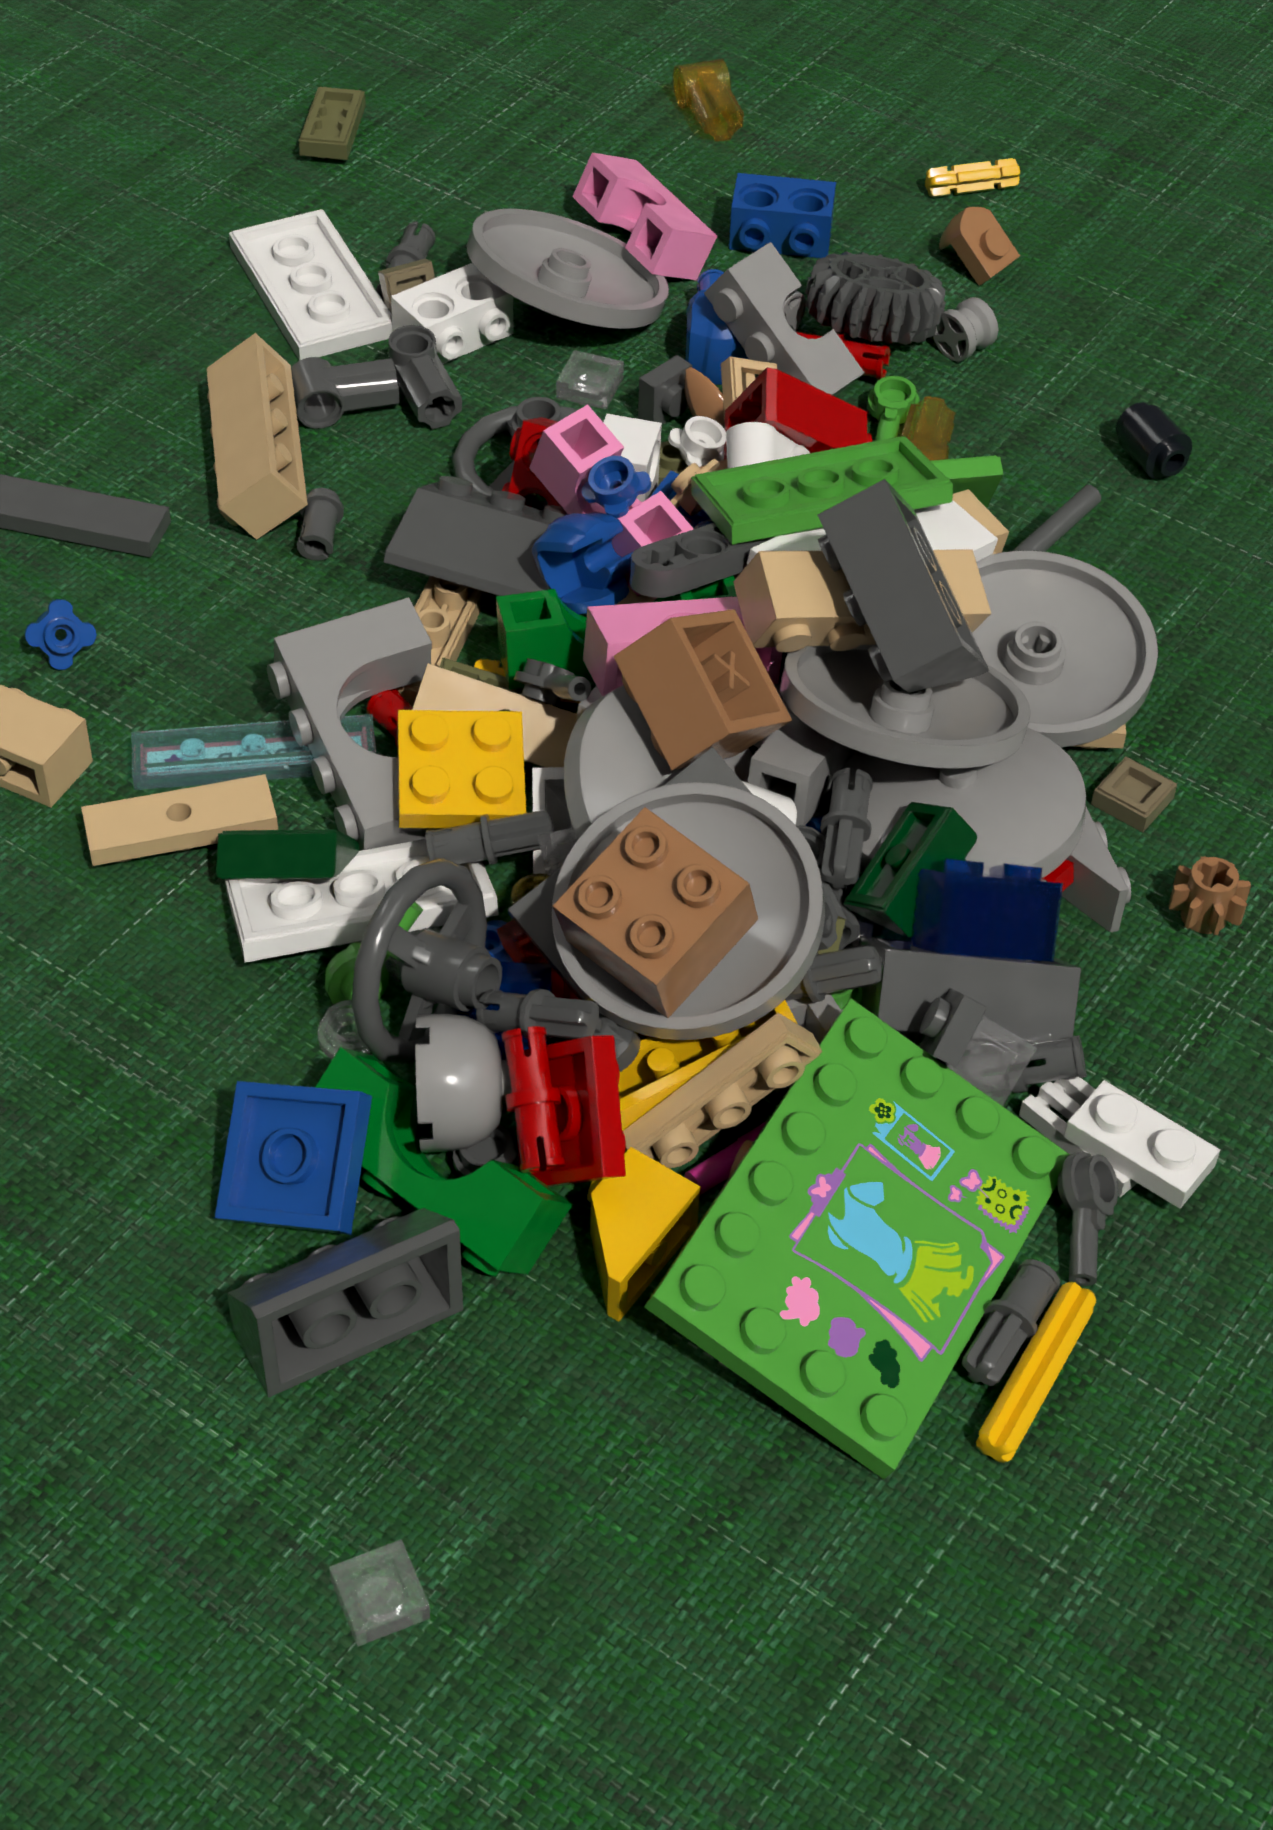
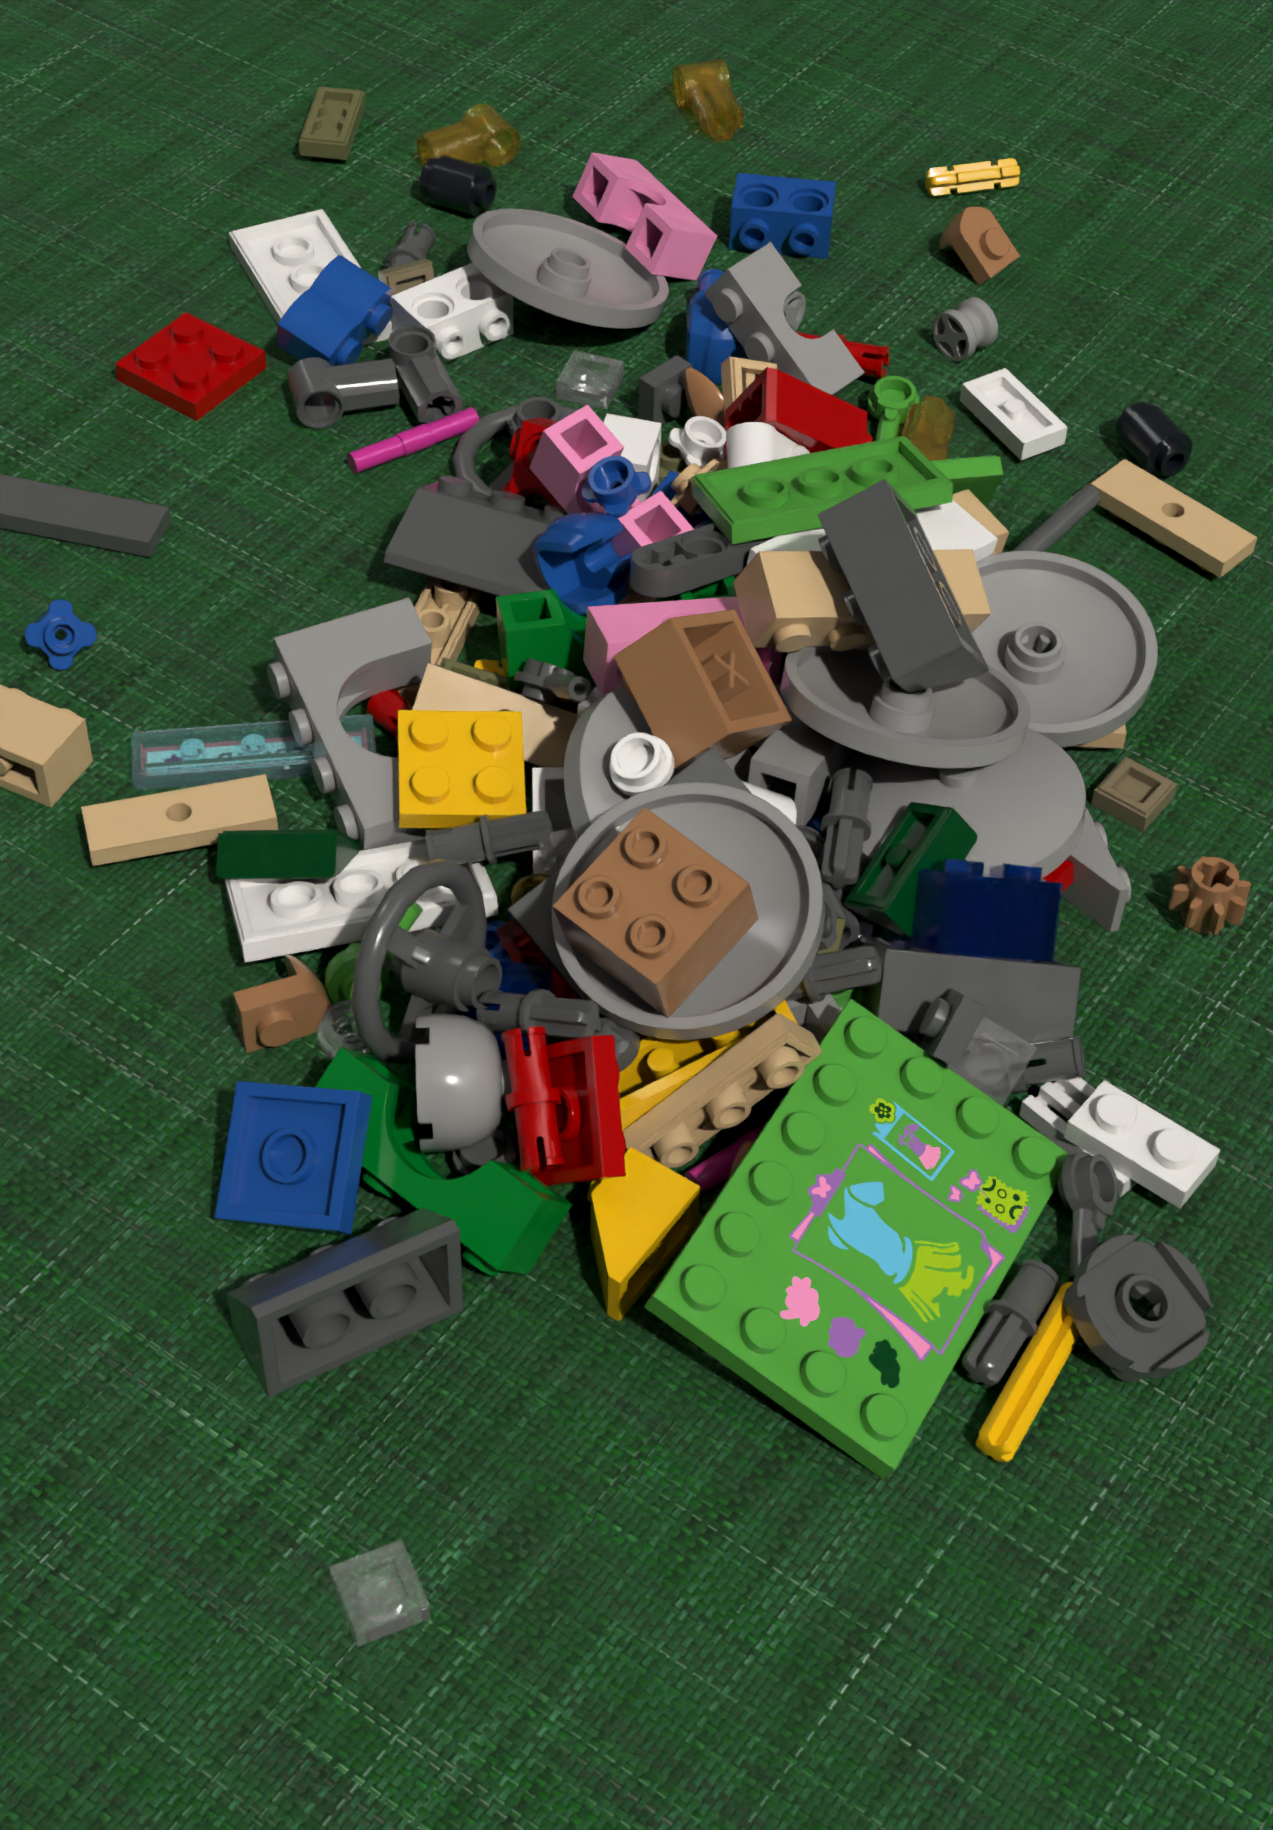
(191, 366): none -> red plate
(255, 437): tan brick -> none
(281, 1009): none -> medium nougat plate
(319, 524): dark grey pin -> none
(336, 314): none -> blue brick
(411, 440): none -> dark pink piece
(458, 185): none -> black brick
(476, 138): none -> clear yellow piece
(640, 763): none -> white plate
(875, 298): dark grey gear -> none
(1013, 414): none -> white plate
(1112, 1328): none -> dark grey plate
(1173, 518): none -> tan tile

